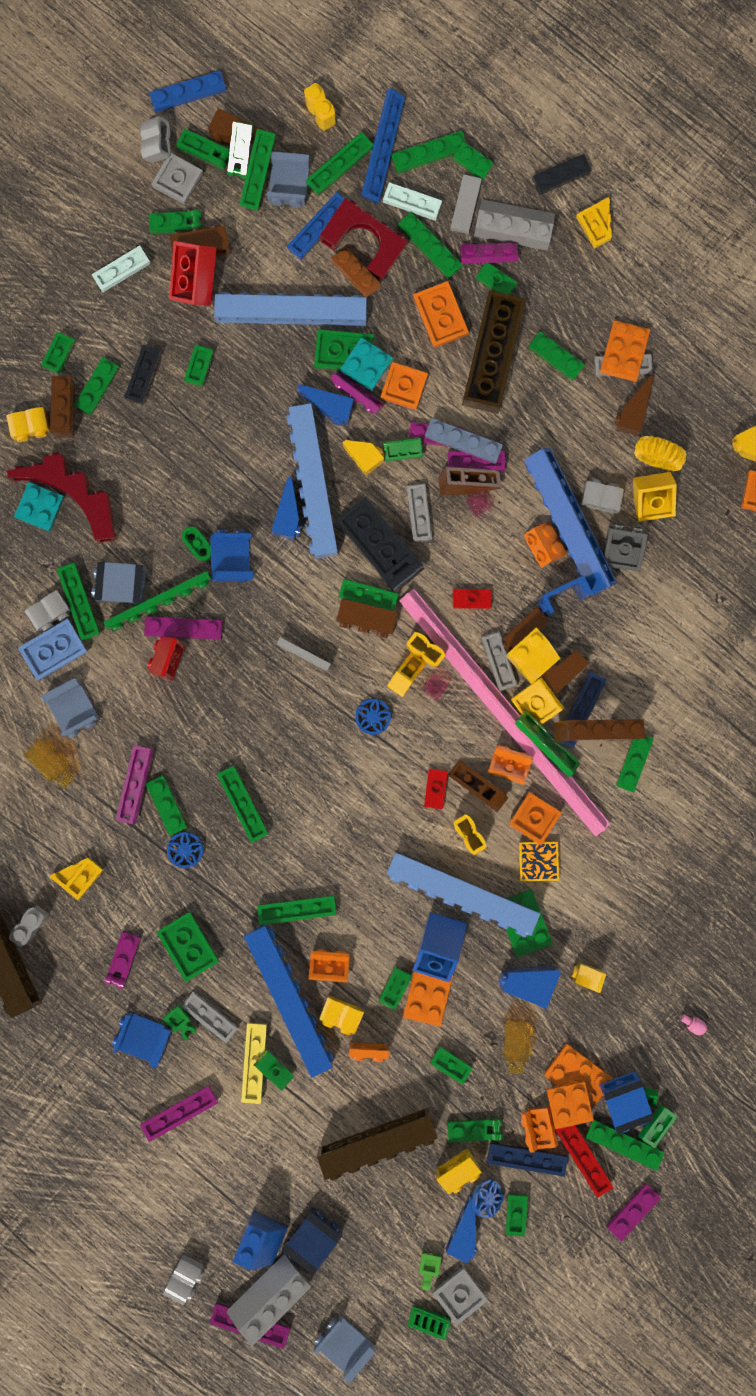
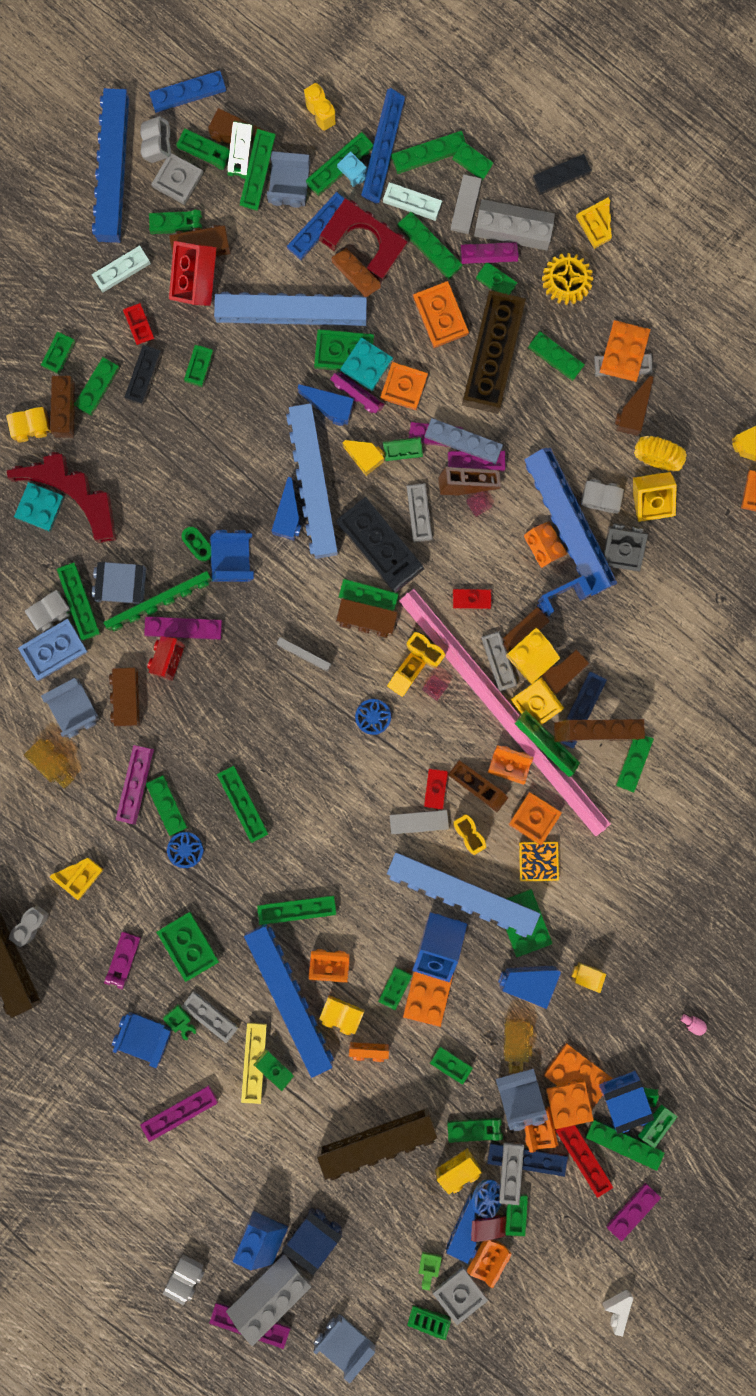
(111, 165): none -> blue brick
(125, 697): none -> reddish brown brick
(138, 324): none -> red slope
(352, 169): none -> medium azure bracket
(419, 822): none -> light grey tile
(488, 1228): none -> dark red slope
(489, 1262): none -> orange bracket
(511, 1173): none -> light grey tile
(522, 1100): none -> sand blue panel
(582, 277): none -> yellow gear
(621, 1307): none -> white slope

